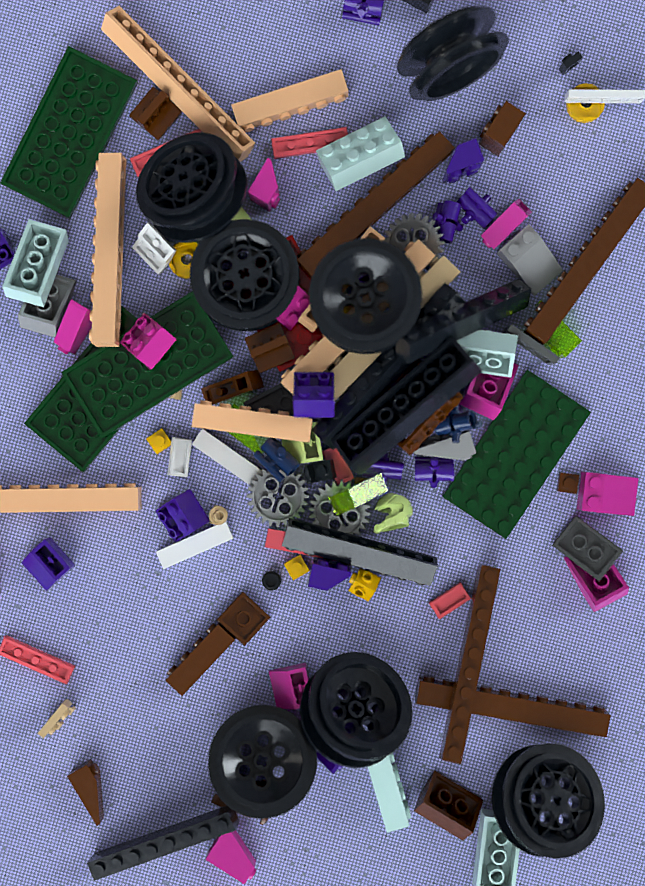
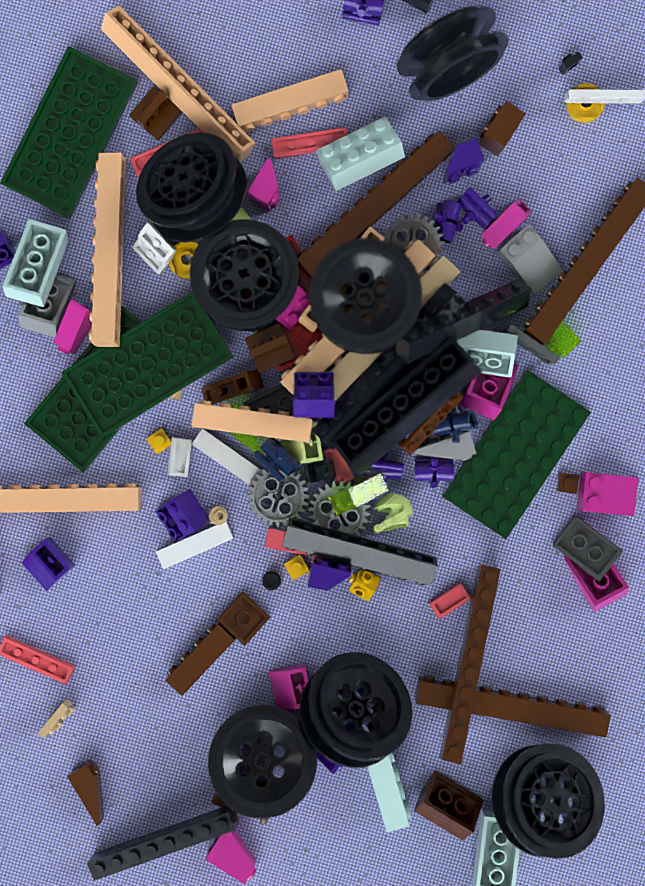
(147, 341): dark pink slope -> none

